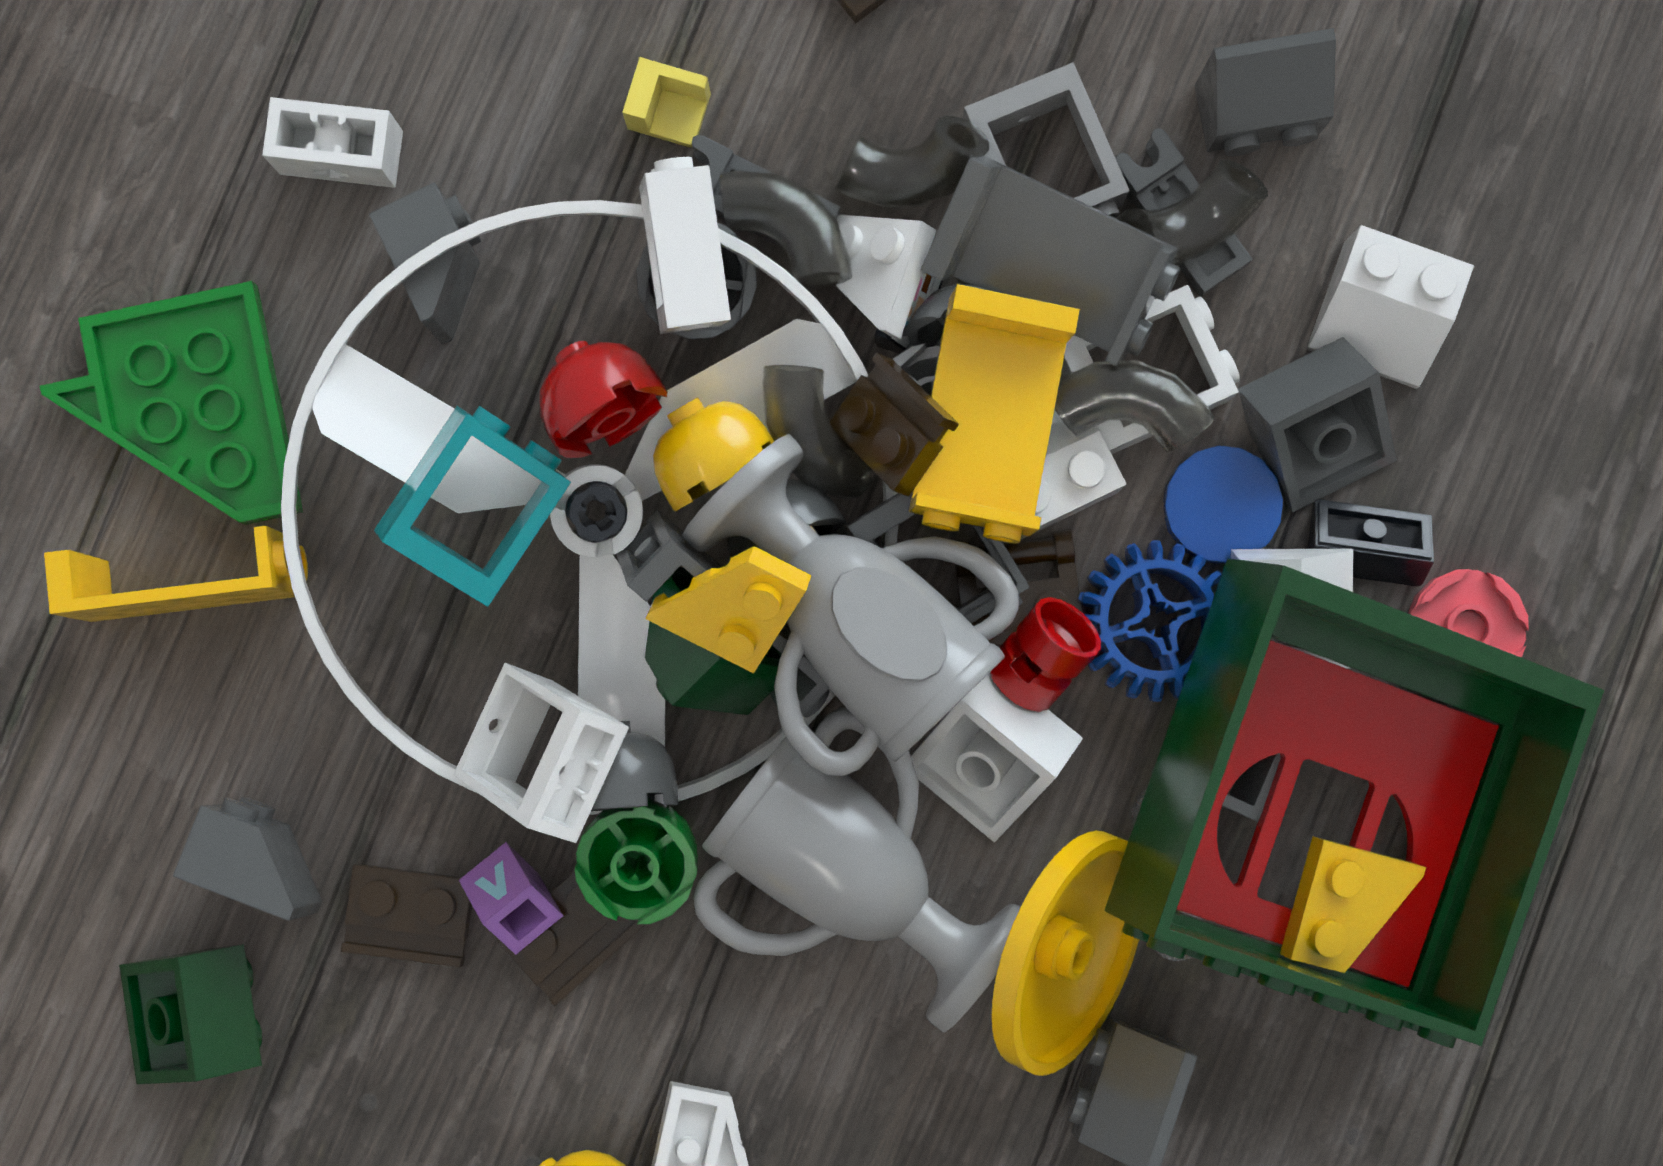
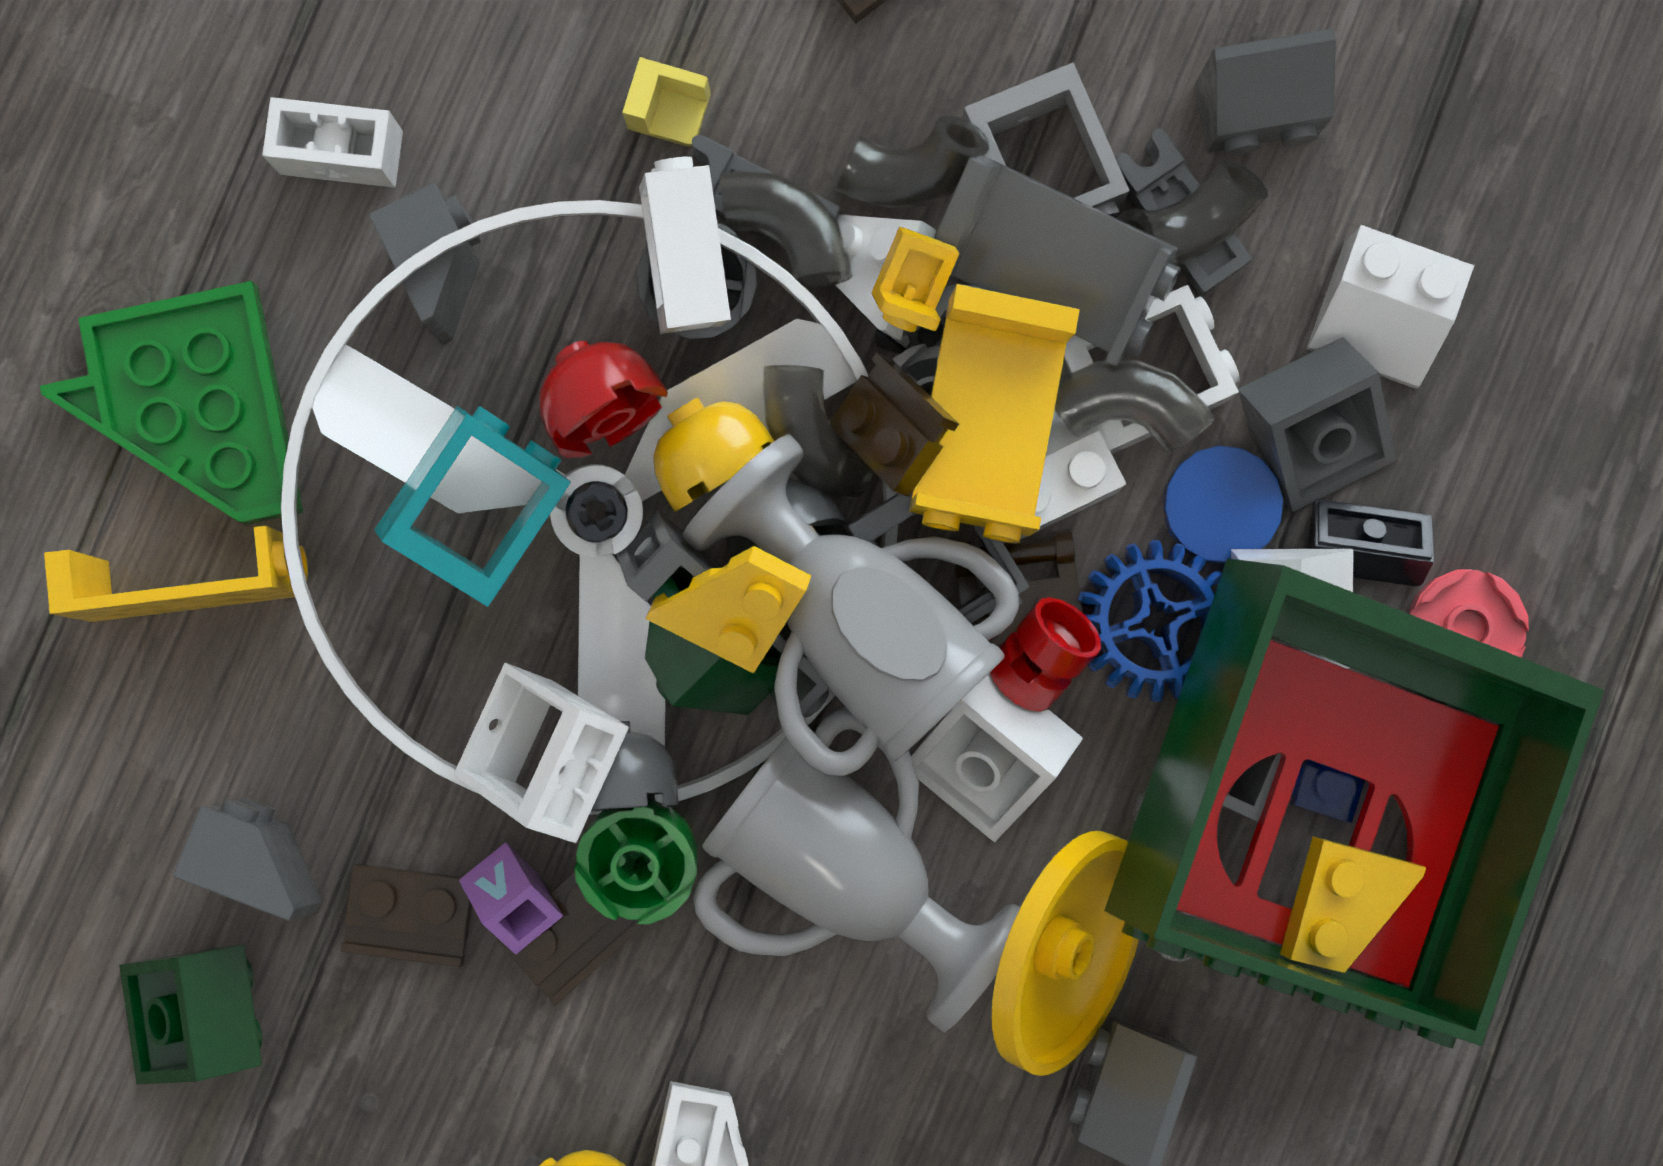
(913, 280): none -> yellow bracket
(1327, 791): none -> clear blue plate

